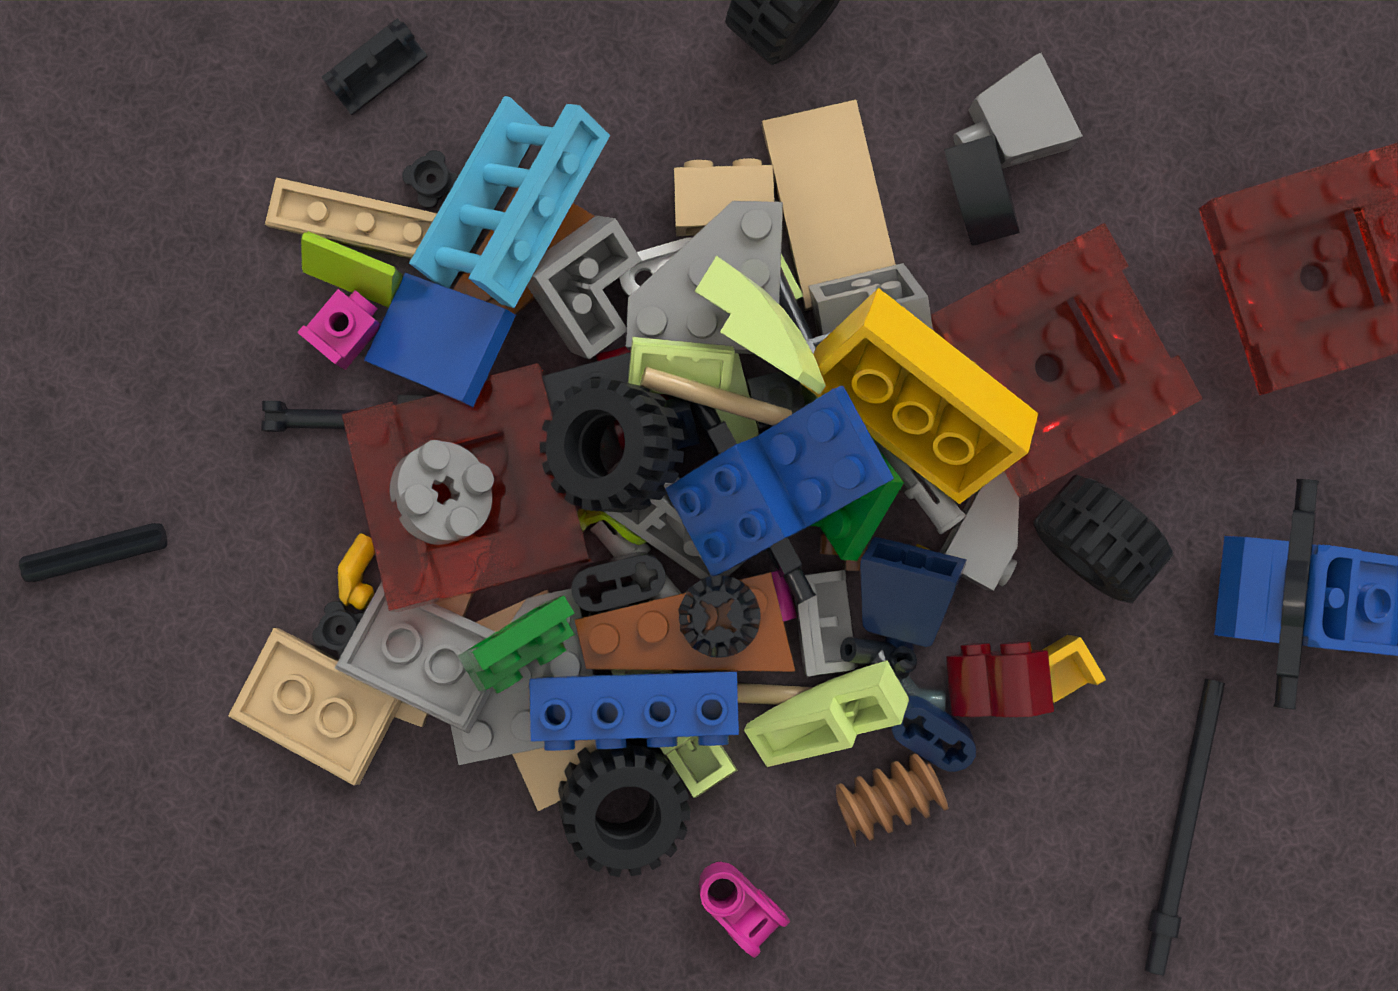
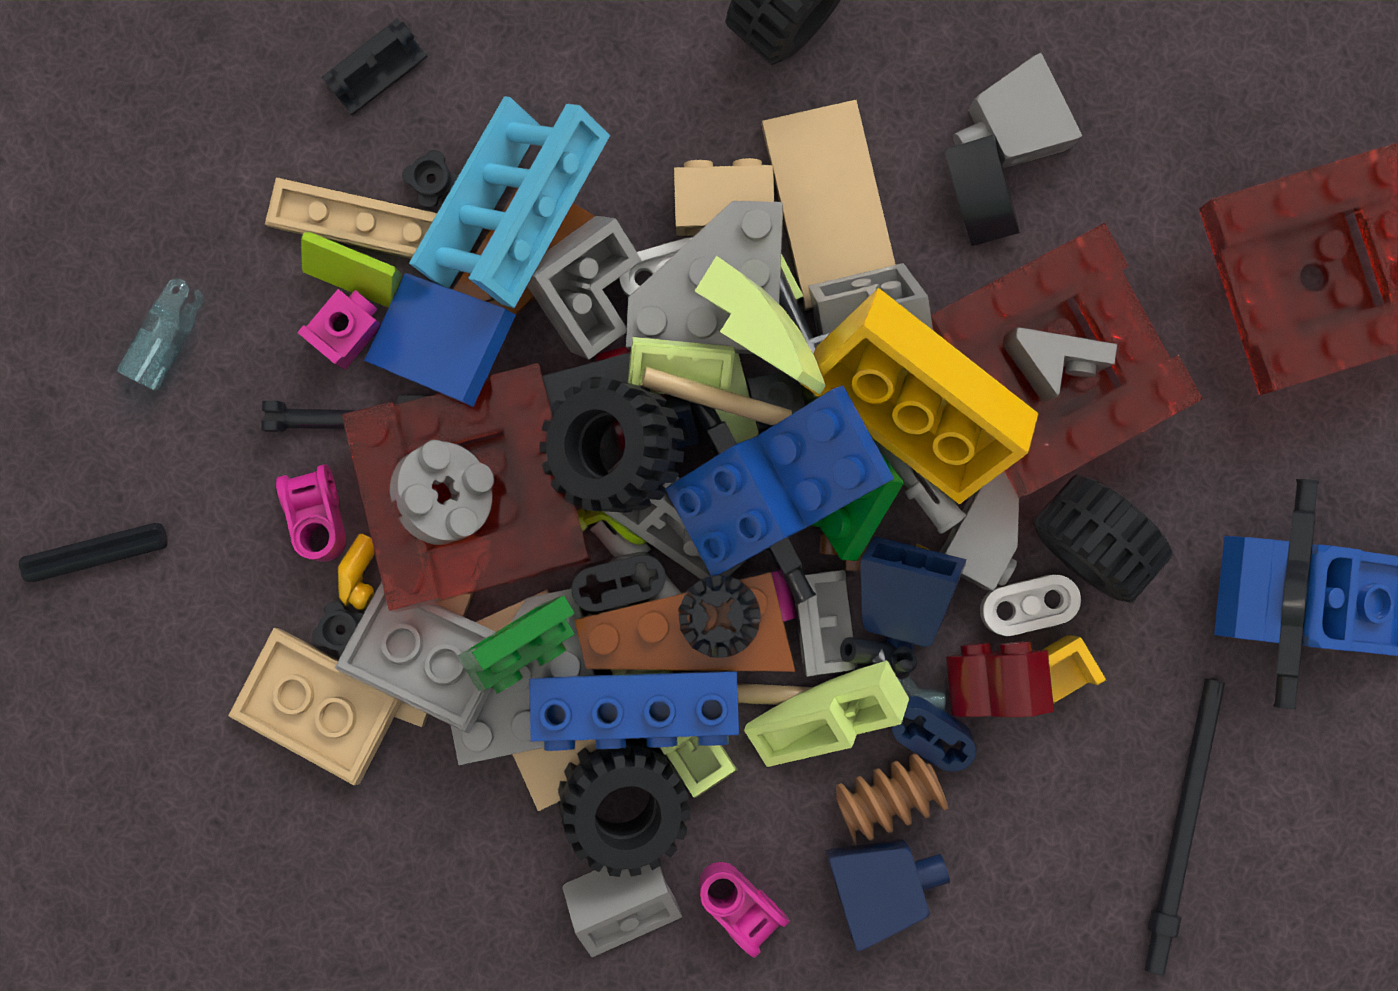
(161, 336): none -> clear light blue piece
(312, 503): none -> dark pink piece
(618, 909): none -> light grey panel
(883, 888): none -> dark blue torso
(1029, 606): none -> white plate
(1044, 354): none -> light grey slope

